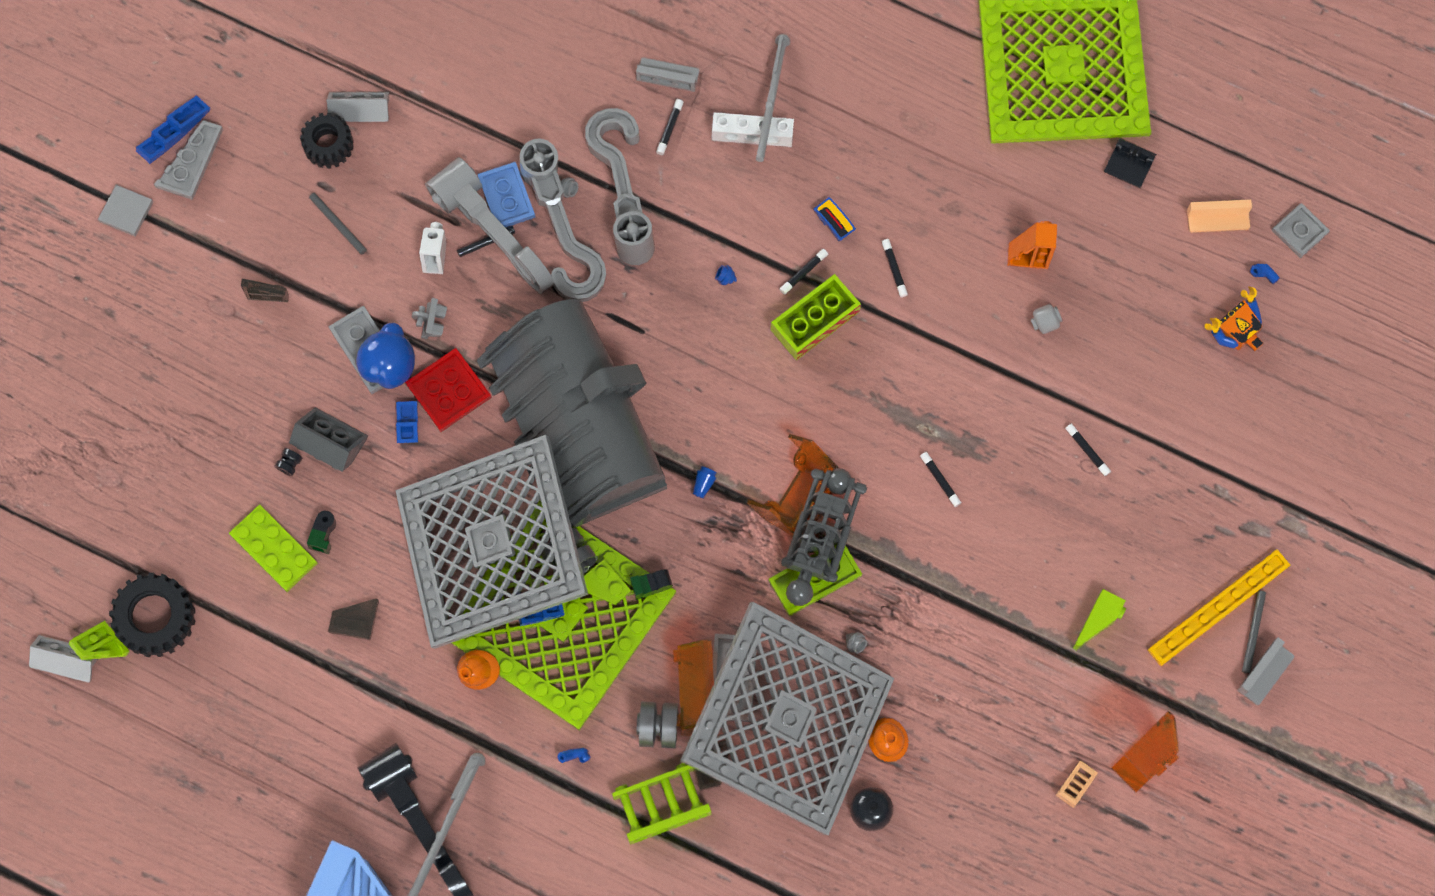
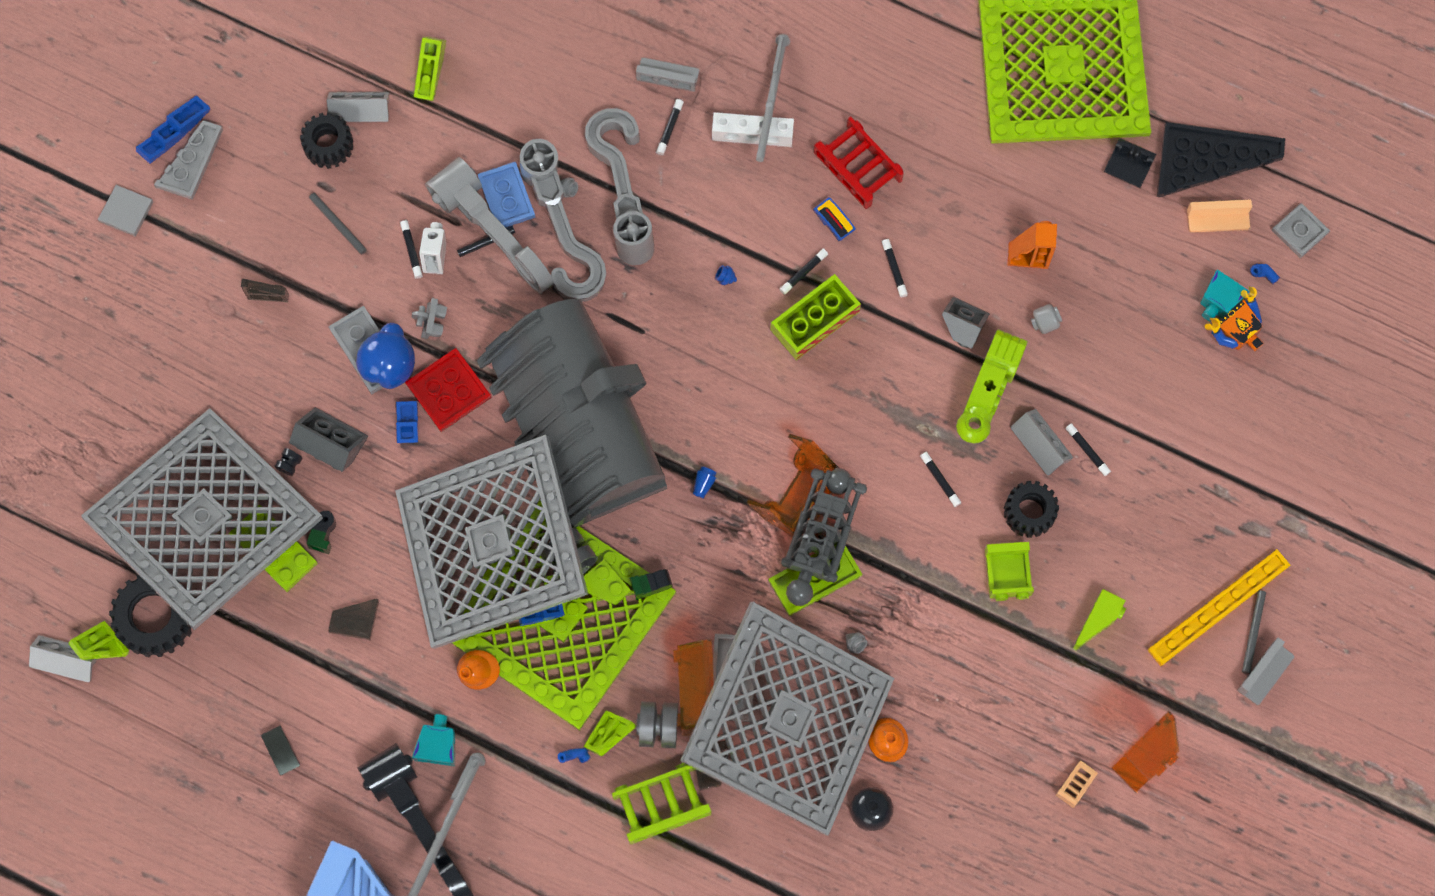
(201, 518): none -> light grey plate
(280, 750): none -> pearl dark grey slope
(411, 249): none -> black bar
(429, 67): none -> lime slope
(436, 743): none -> teal torso
(608, 733): none -> lime wing
(851, 180): none -> red fence
(964, 321): none -> dark grey slope
(995, 372): none -> lime brick
(1008, 571): none -> lime panel
(1041, 441): none -> light grey panel
(1042, 497): none -> black tyre
(1205, 154): none -> black wing
(1221, 296): none -> teal torso

